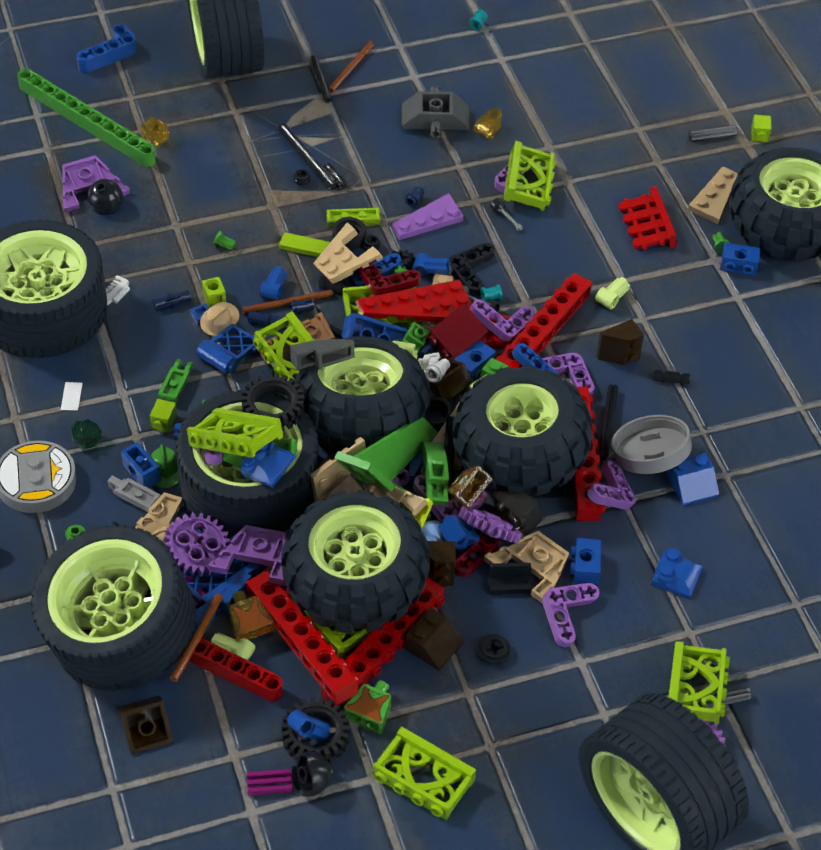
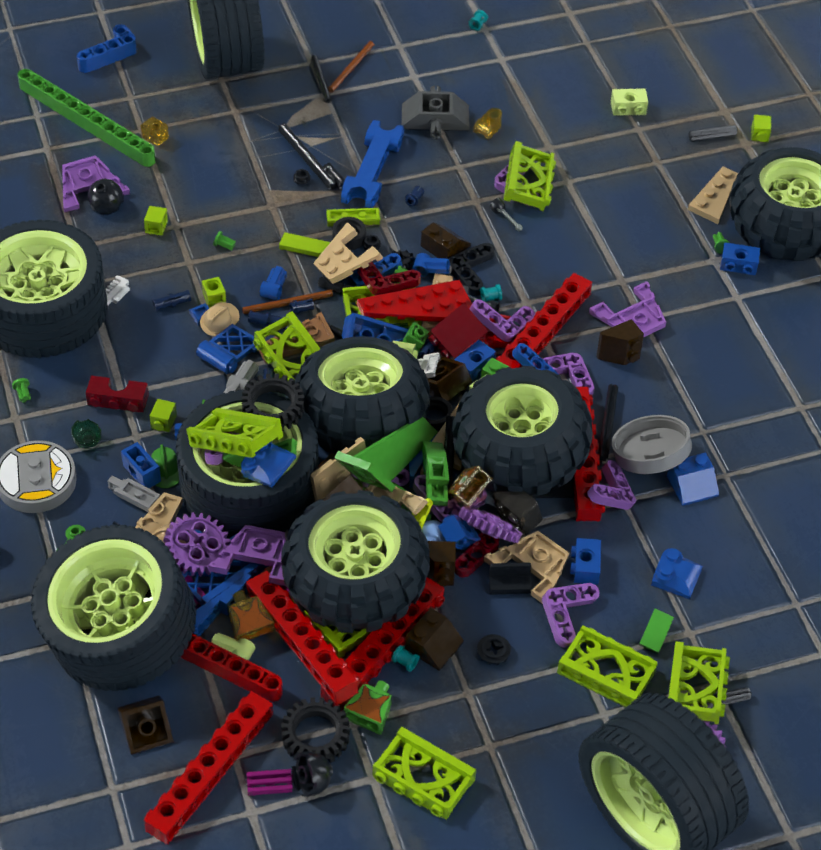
(21, 386): none -> bright green piece
(71, 396): white sticker -> none
(131, 398): none -> dark red arch
(155, 220): none -> lime brick
(165, 827): none -> red brick
(175, 381): bright green hinge -> none
(196, 637): dark orange piece -> none
(243, 376): none -> light grey piece
(308, 726): blue piece -> none
(321, 352): dark grey slope -> none
(365, 183): none -> blue piece
(405, 658): none -> teal bush
(428, 218): medium lavender wing -> none
(436, 371): white cone -> none
(442, 241): none -> dark brown slope
(607, 648): none -> lime fence
(610, 296): yellowish green piece -> none
(629, 101): none -> yellowish green brick
(645, 313): none -> medium lavender wing
(654, 225): red fence -> none
(656, 631): none -> bright green slope
(672, 377): black axle -> none

